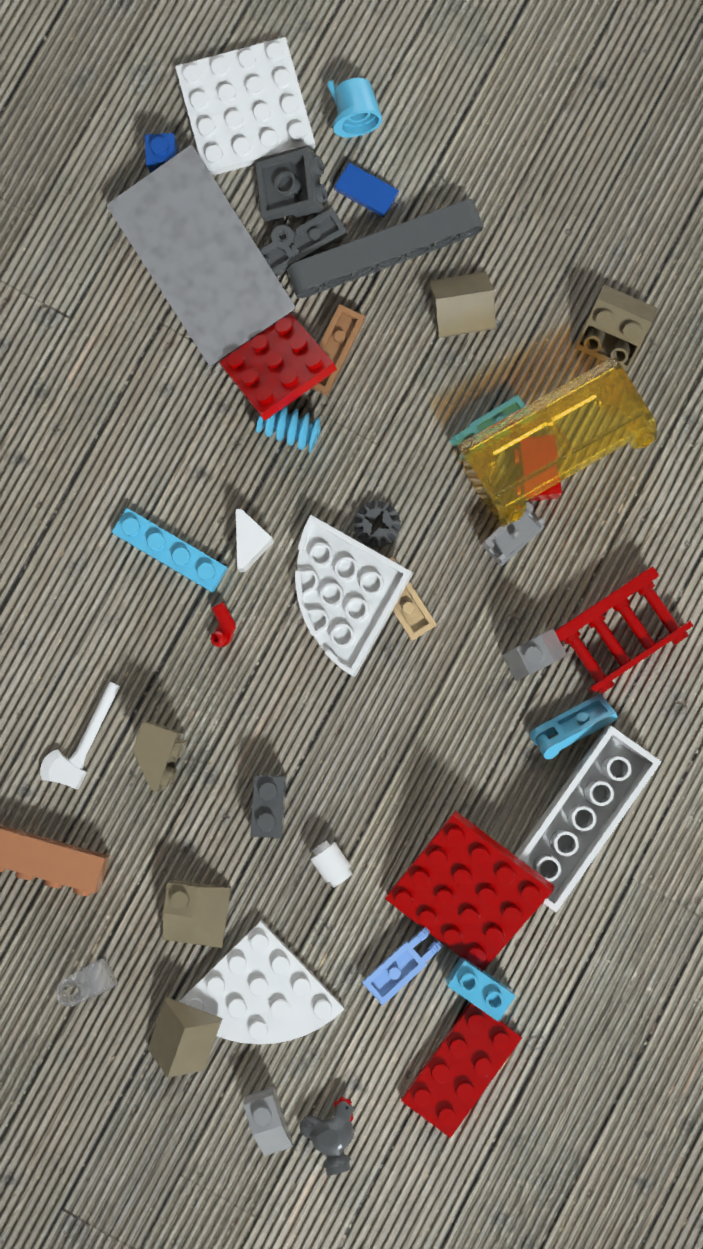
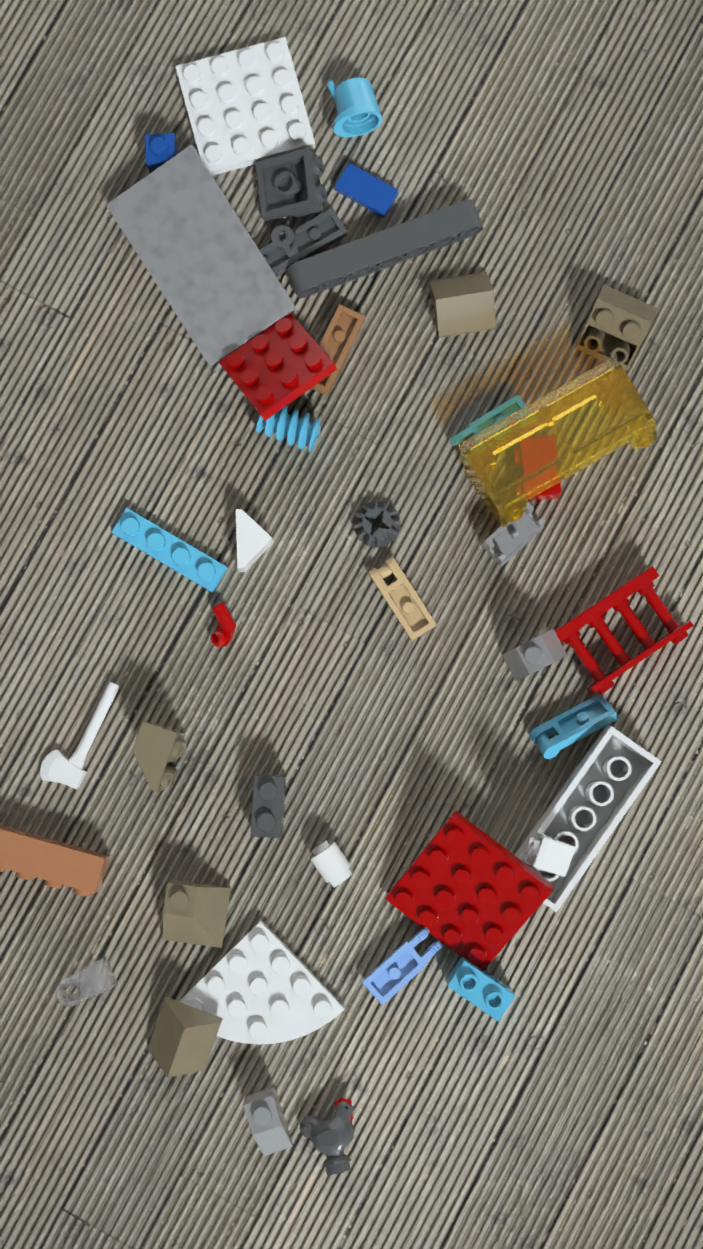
(345, 592): white plate -> none
(460, 1069): red plate -> none
(549, 854): none -> white slope

